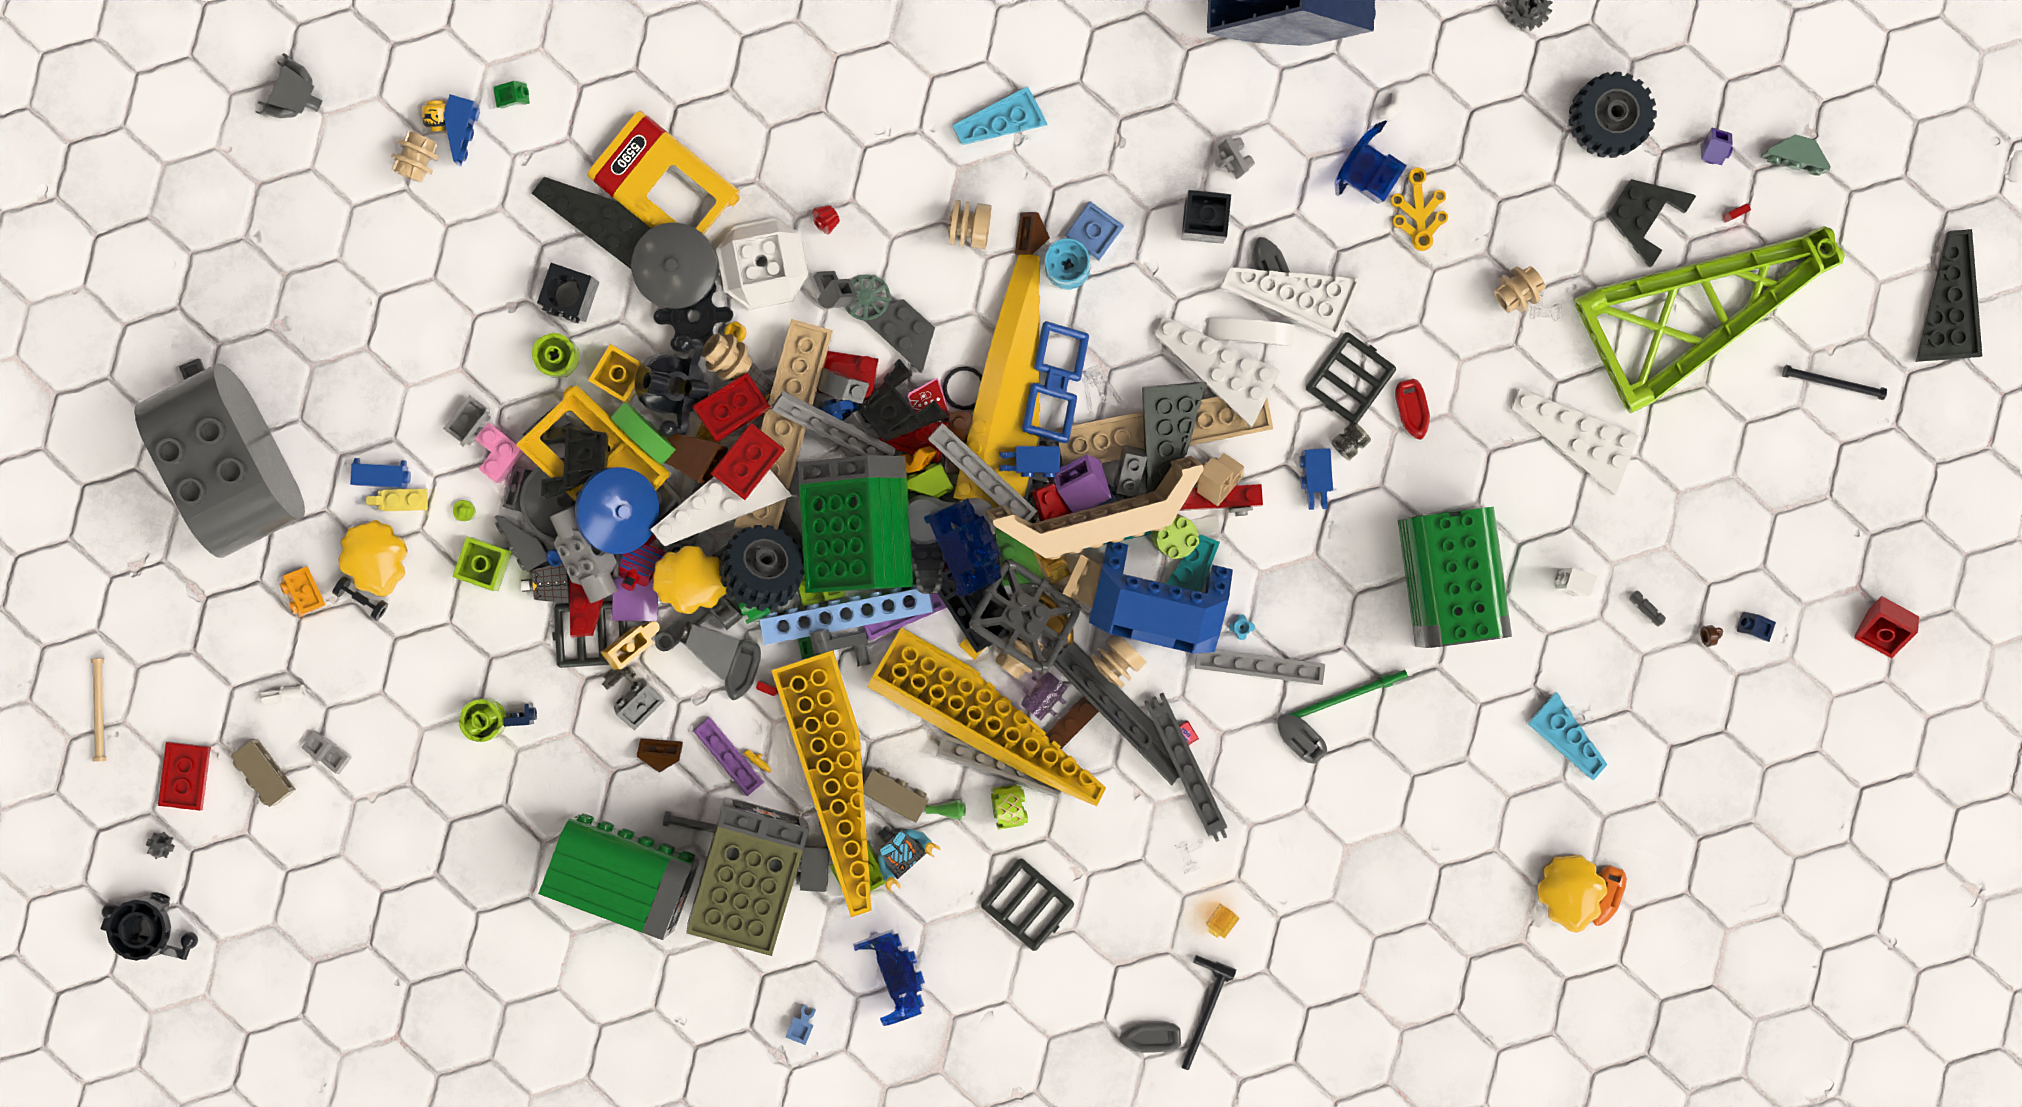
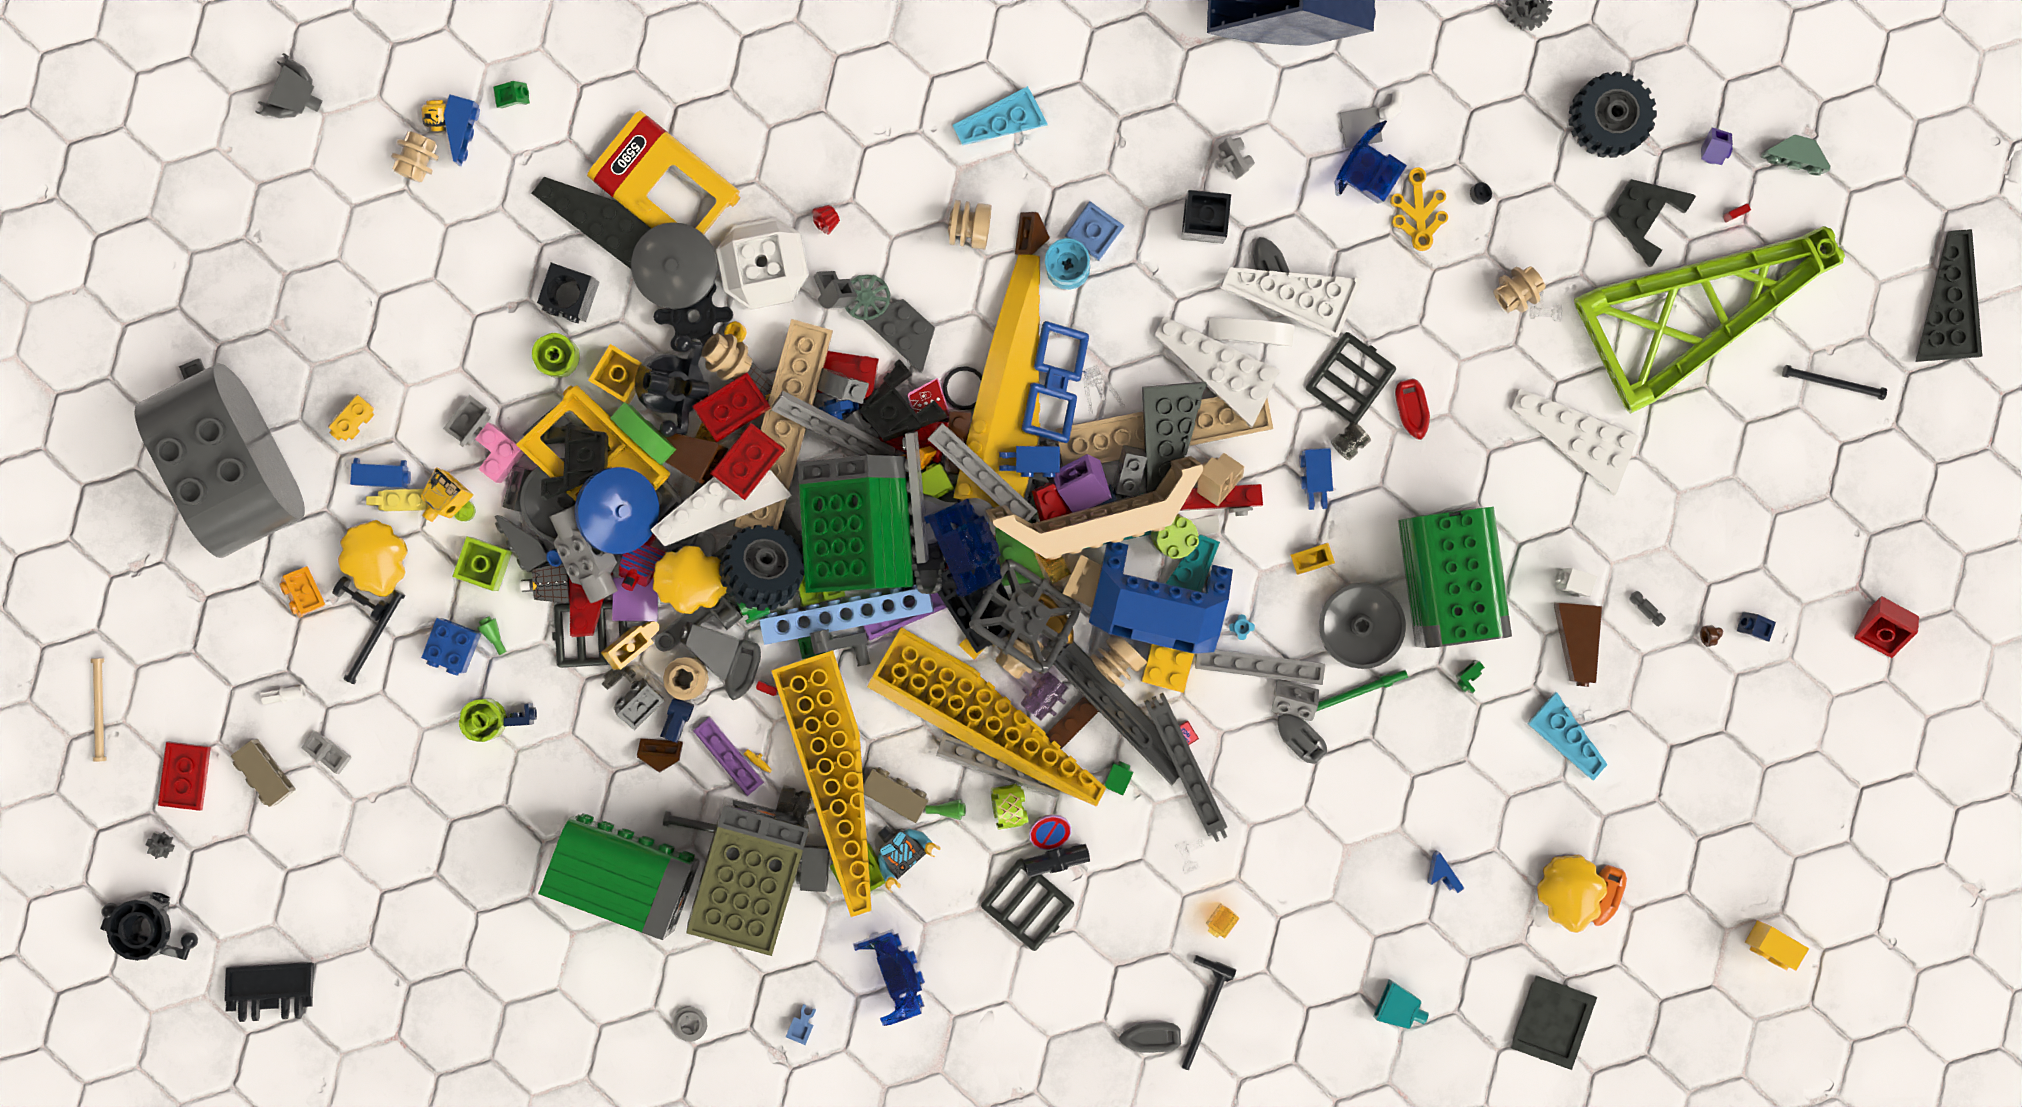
(266, 985): none -> black hinge
(346, 423): none -> yellow brick
(351, 677): none -> black bar
(444, 495): none -> yellow torso
(451, 646): none -> blue brick
(490, 630): none -> bright green cone
(674, 670): none -> tan piece
(678, 714): none -> dark blue piece
(686, 1033): none -> light grey gear
(794, 802): none -> clear smoke wheel
(916, 506): none -> light grey plate
(1050, 832): none -> piece
(1056, 860): none -> black piece
(1118, 777): none -> green brick
(1167, 667): none -> yellow brick
(1295, 700): none -> light grey bracket
(1312, 558): none -> yellow slope
(1356, 123): none -> light grey piece
(1362, 625): none -> dark grey dish
(1399, 1007): none -> teal torso
(1439, 868): none -> blue slope
(1471, 672): none -> green bracket
(1480, 193): none -> black tile
(1553, 1022): none -> pearl dark grey piece
(1580, 638): none -> reddish brown slope
(1776, 946): none -> yellow brick

